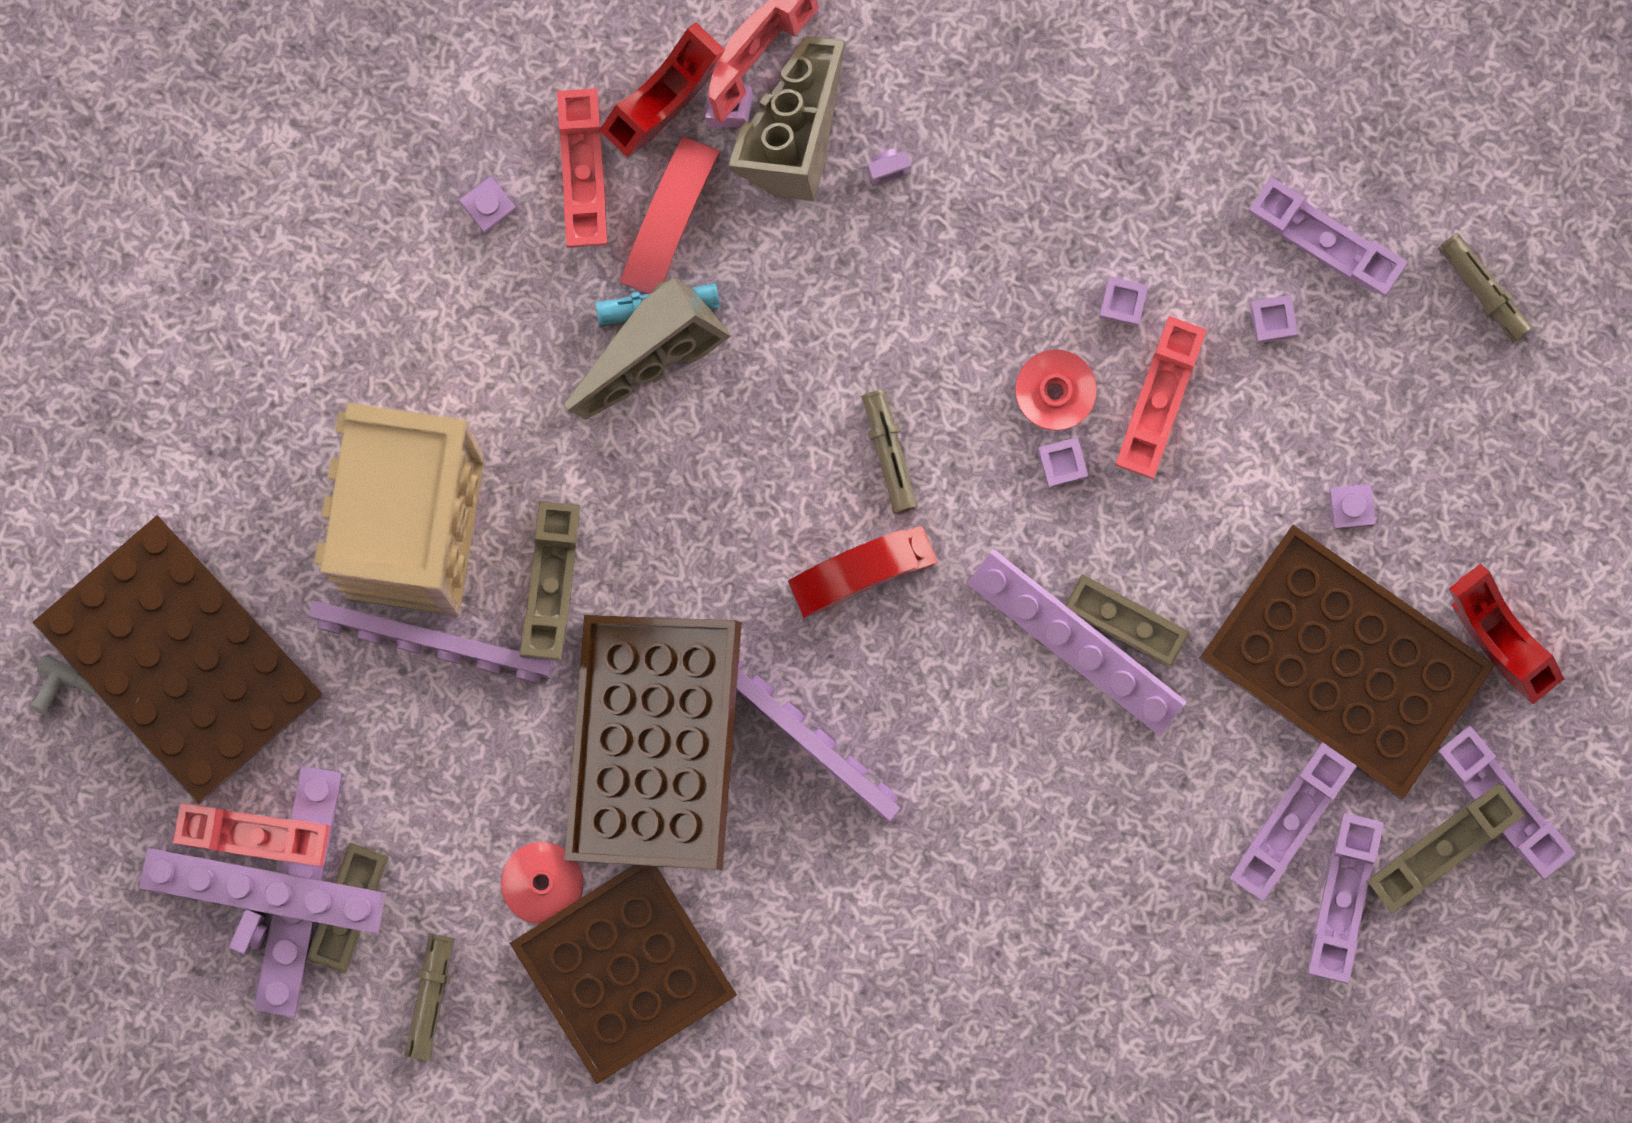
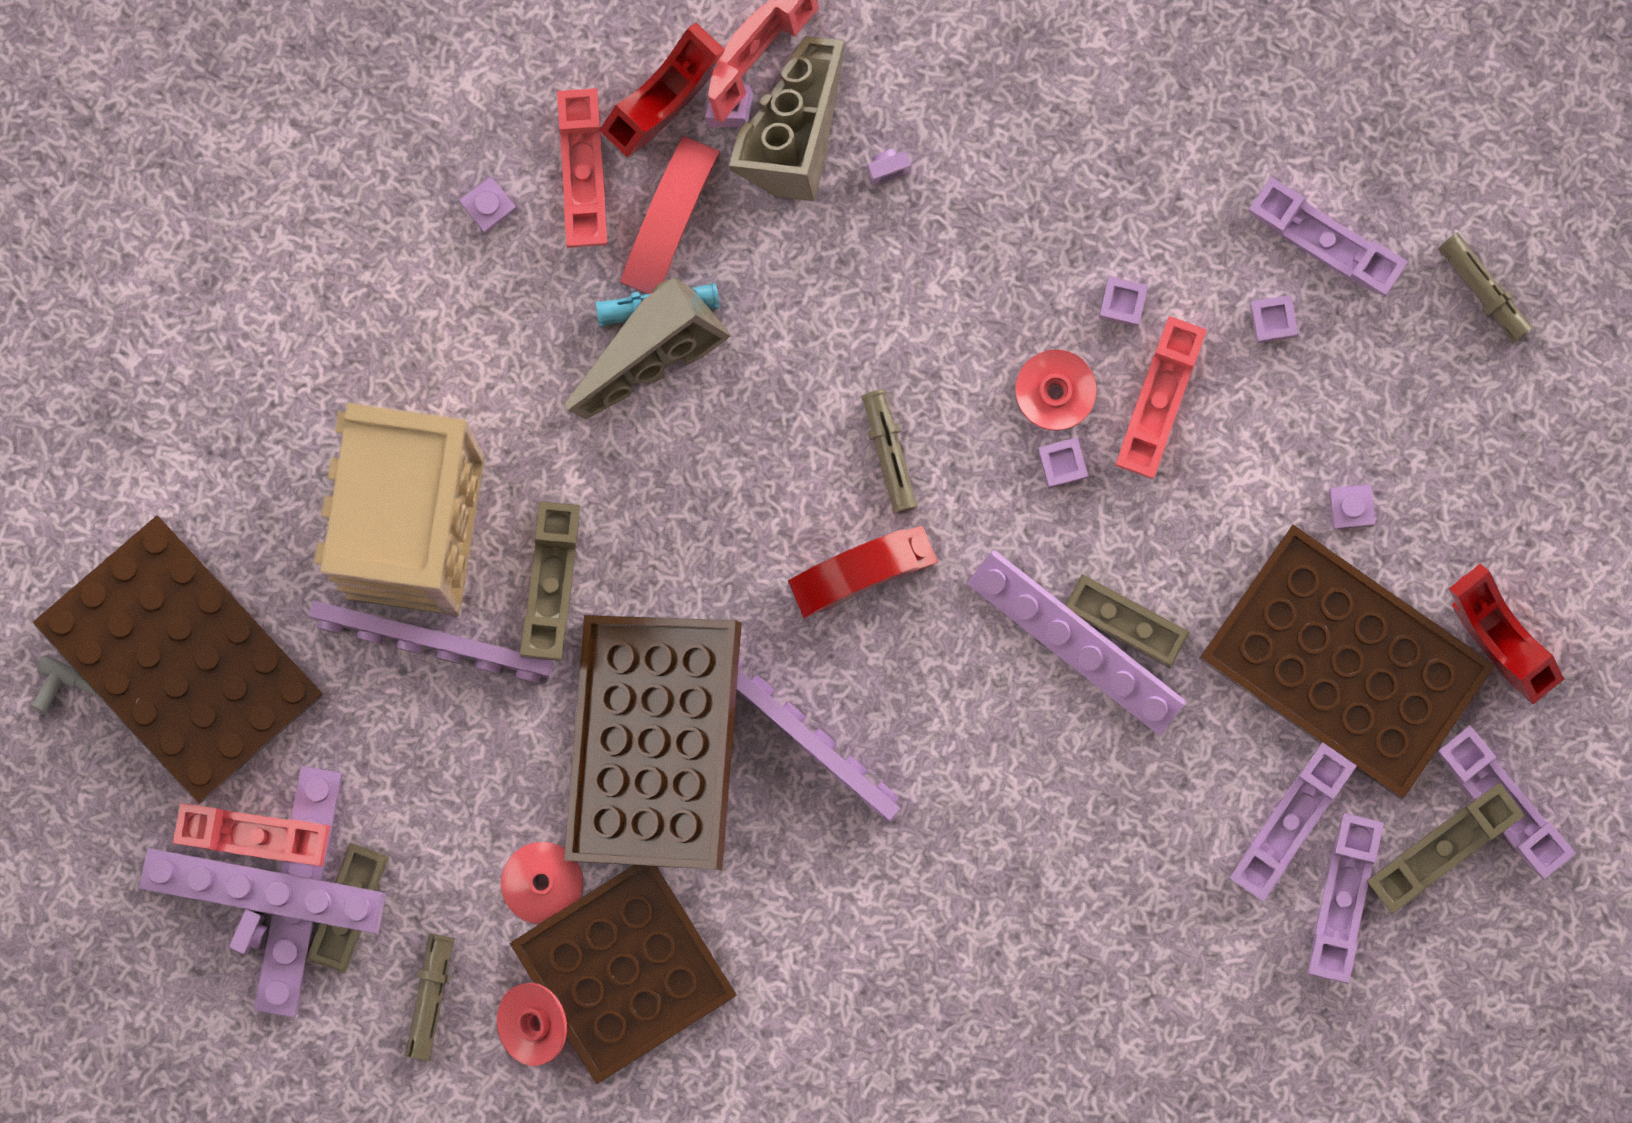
(519, 1026): none -> coral dish

